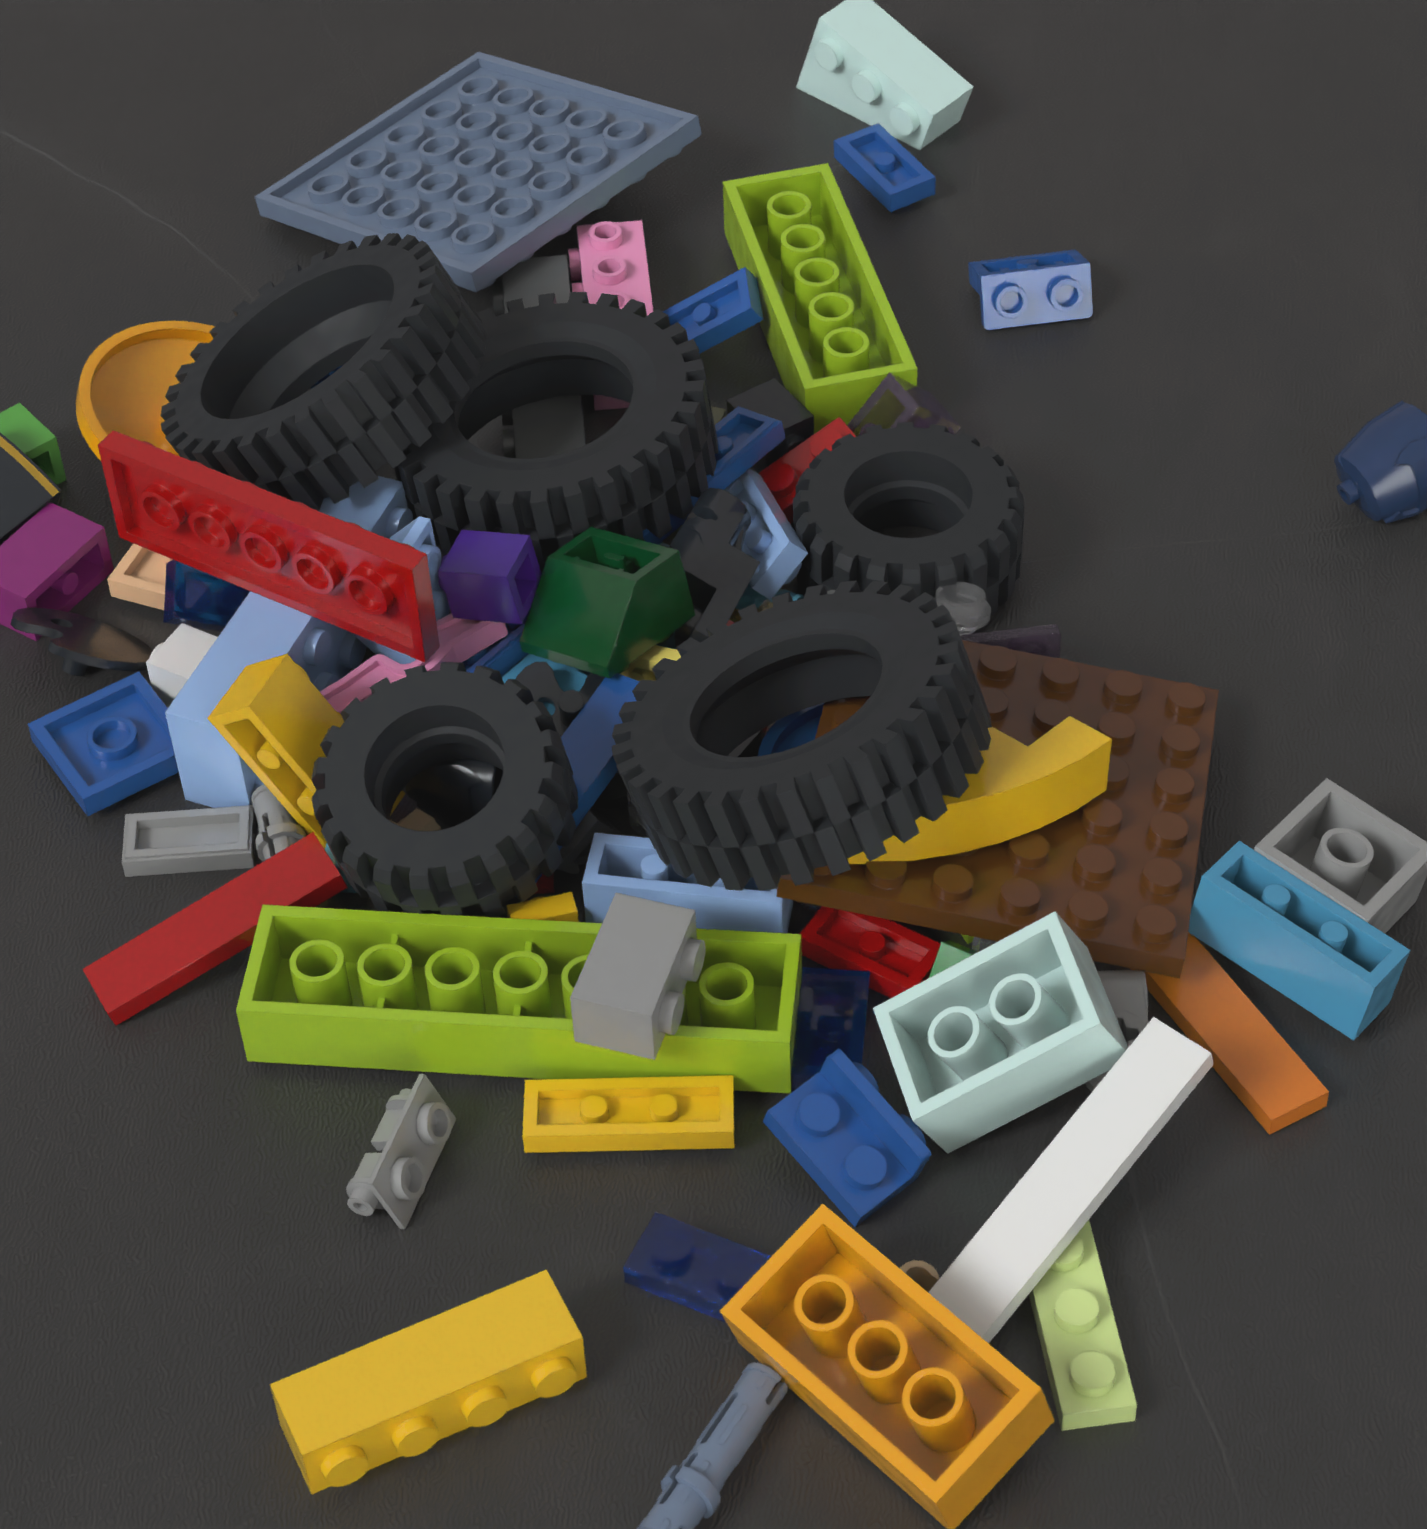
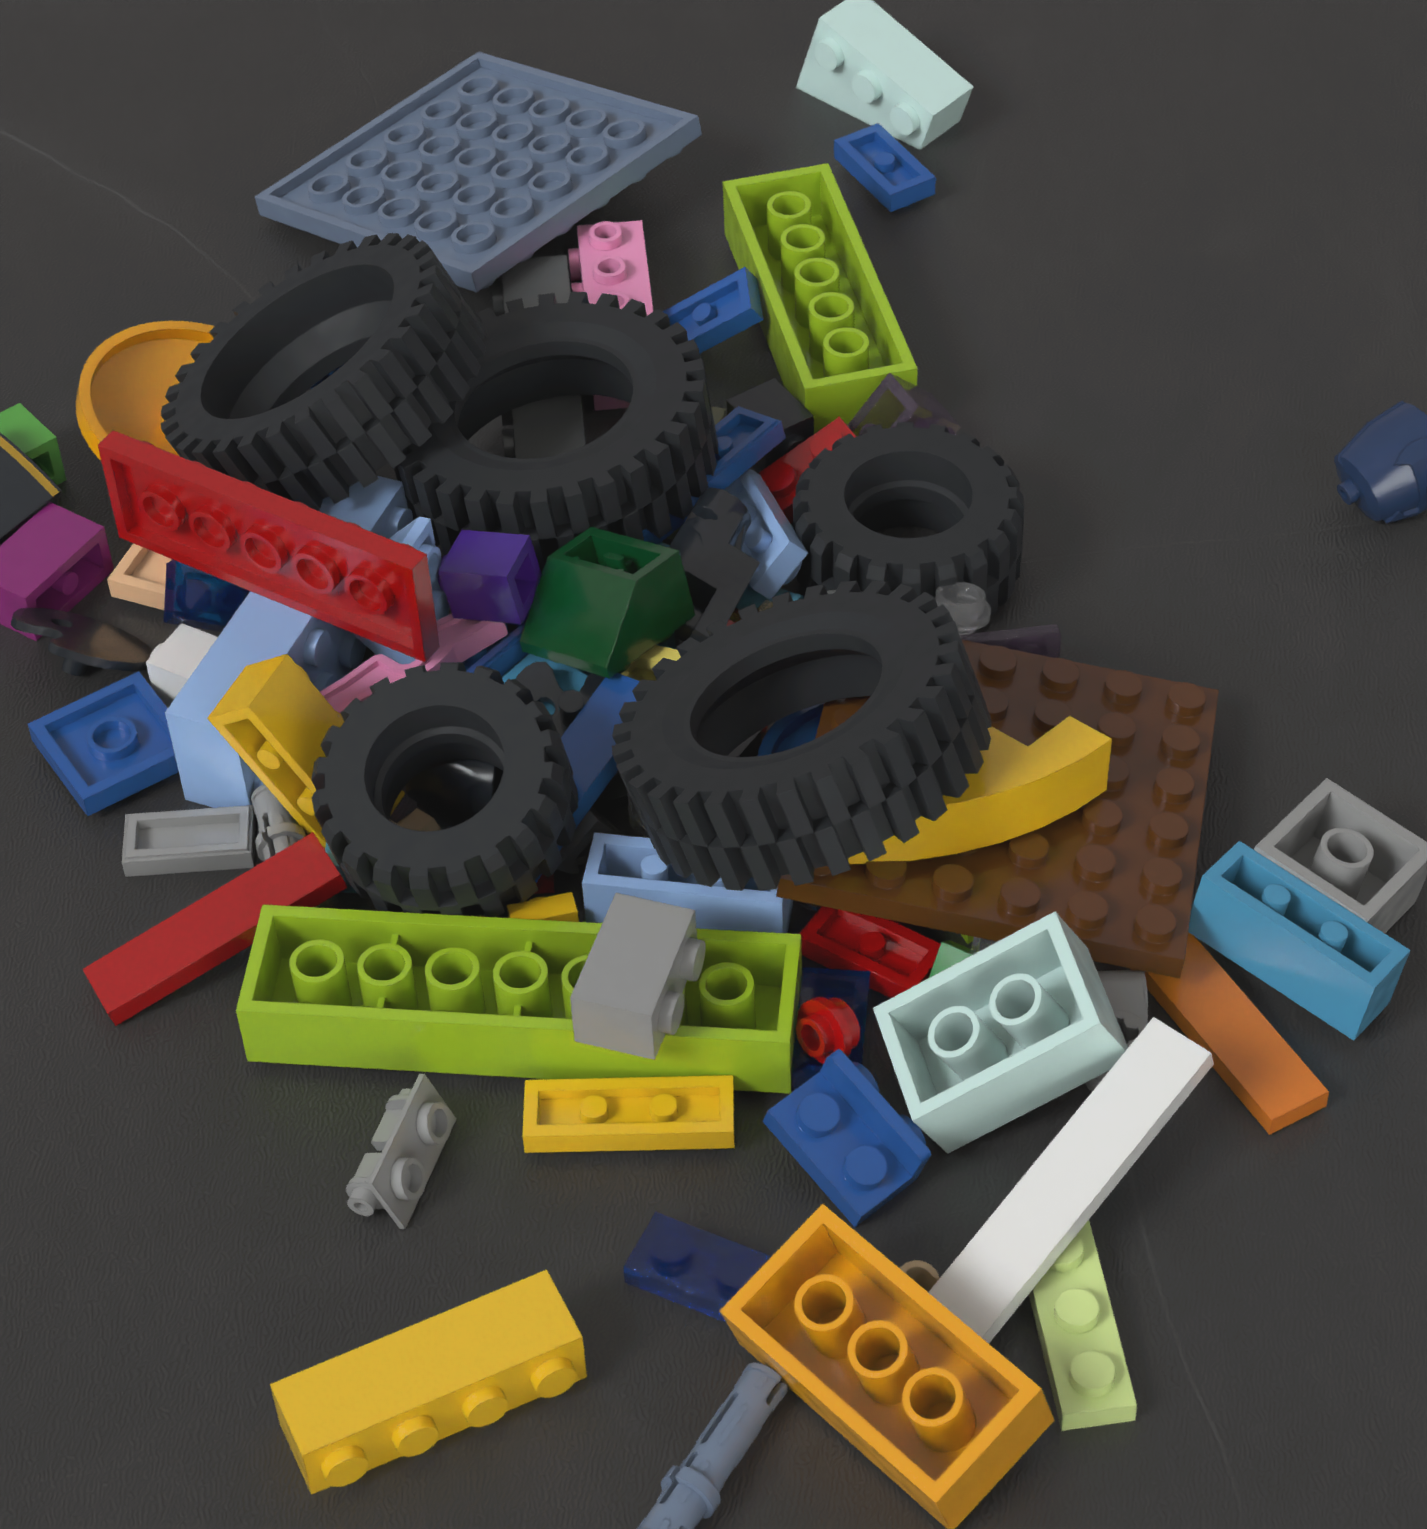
(827, 1026): none -> red plate
(1032, 289): bracket -> none

